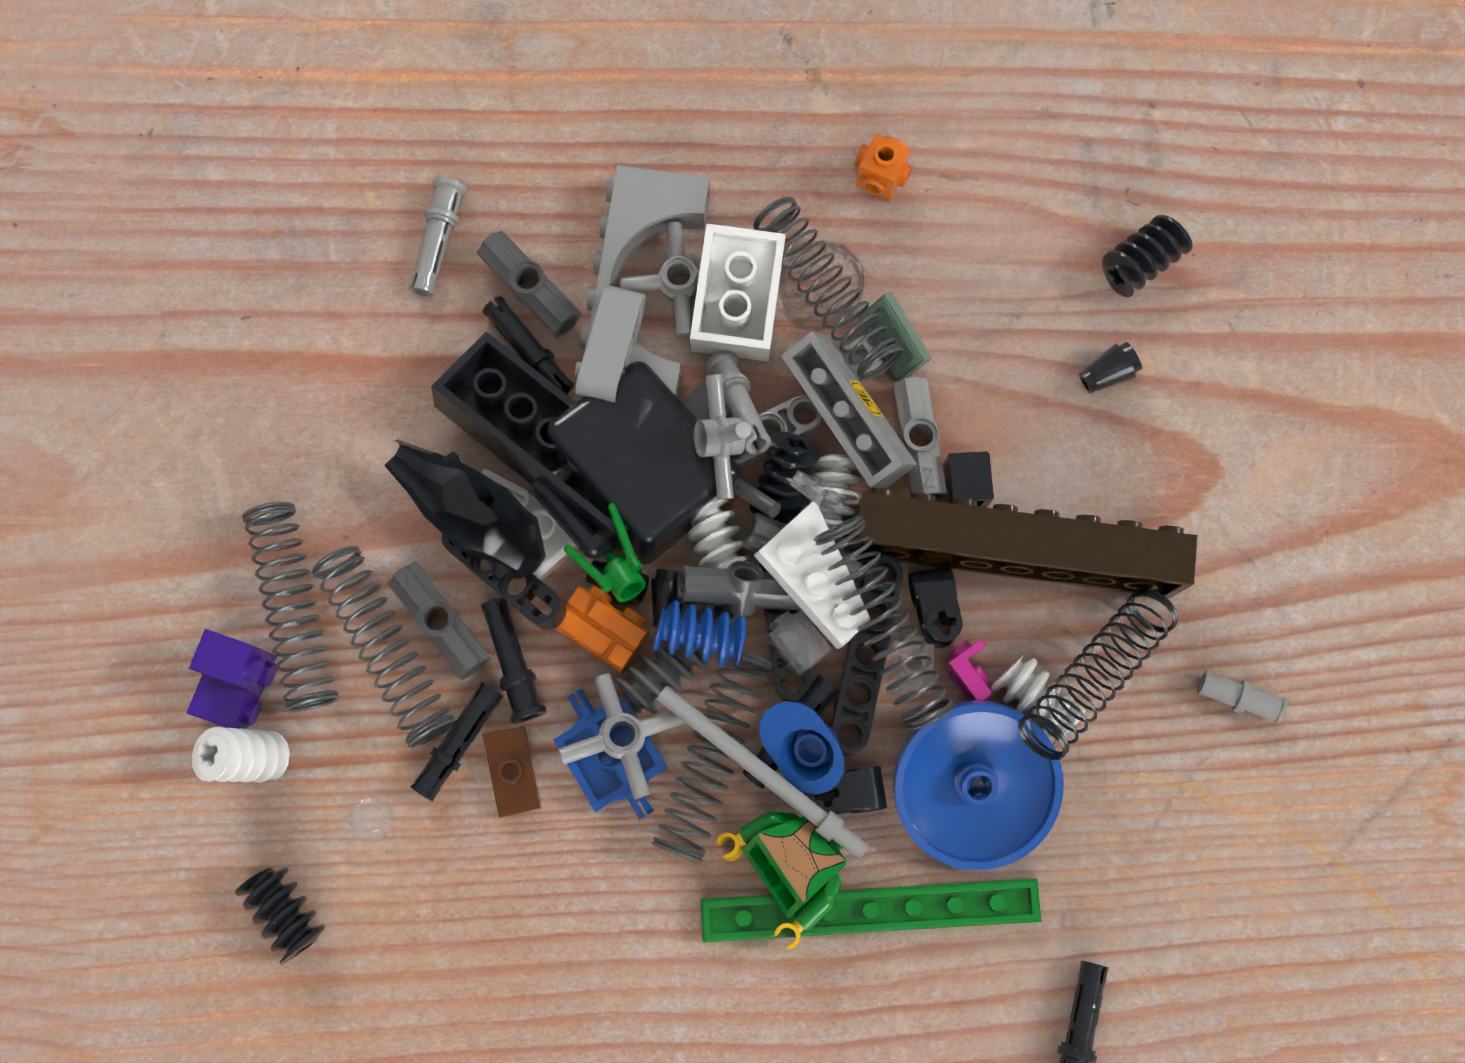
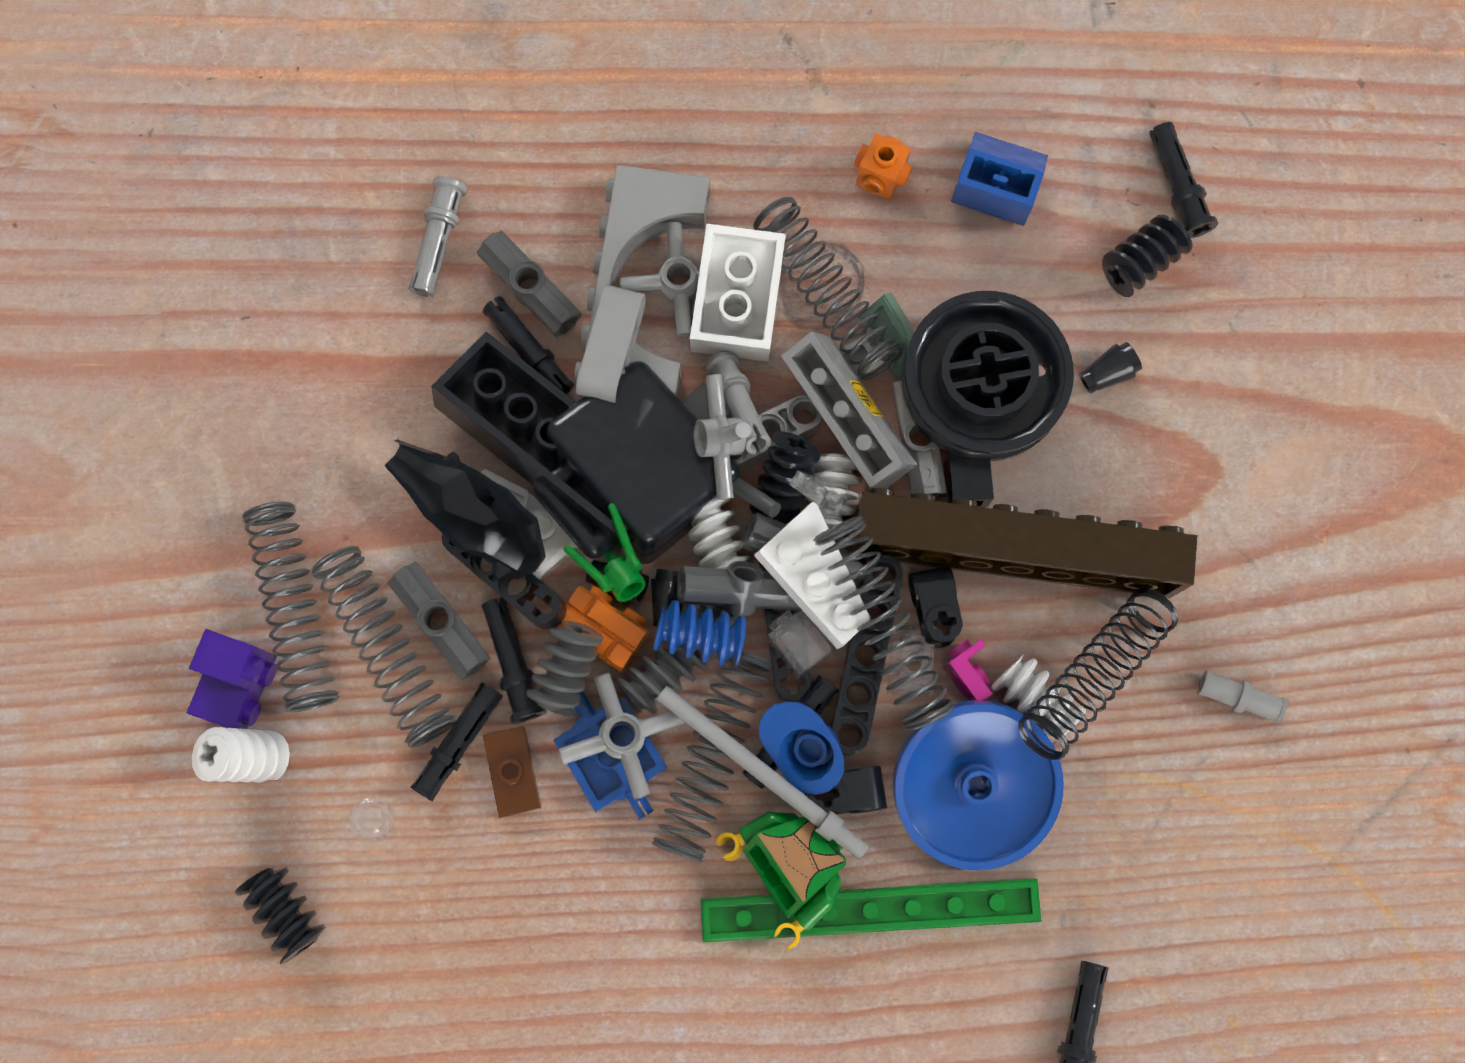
(566, 668): none -> dark grey piece
(1000, 178): none -> blue slope
(1003, 344): none -> black wheel
(1187, 194): none -> black pin

